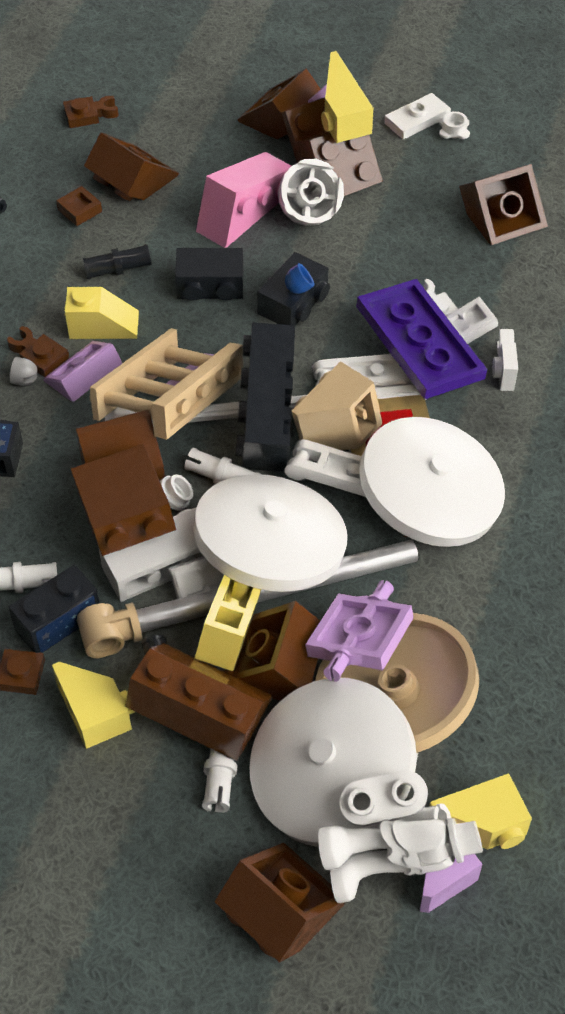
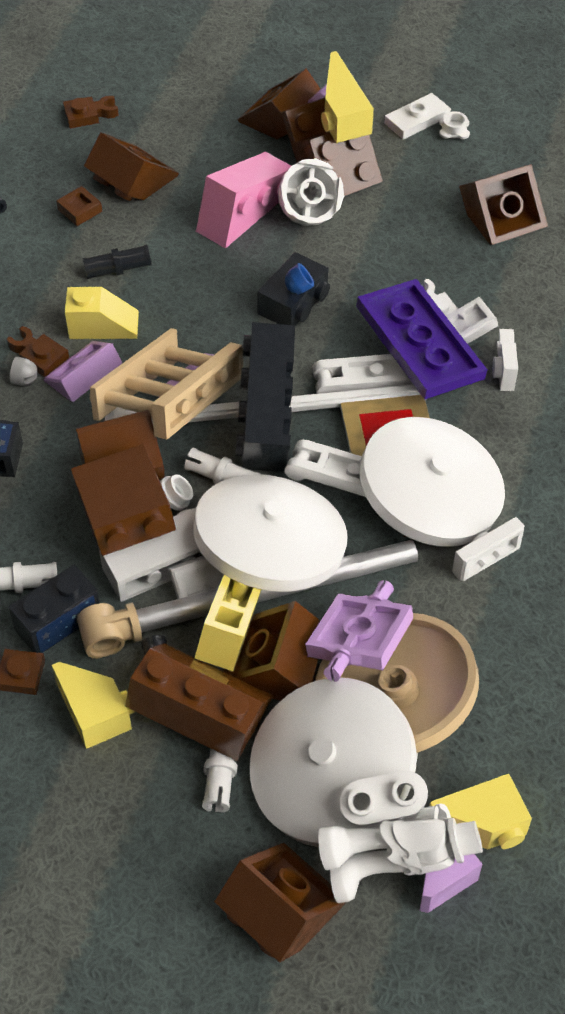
(209, 273): black brick -> none
(339, 410): tan slope -> none
(488, 549): none -> white plate

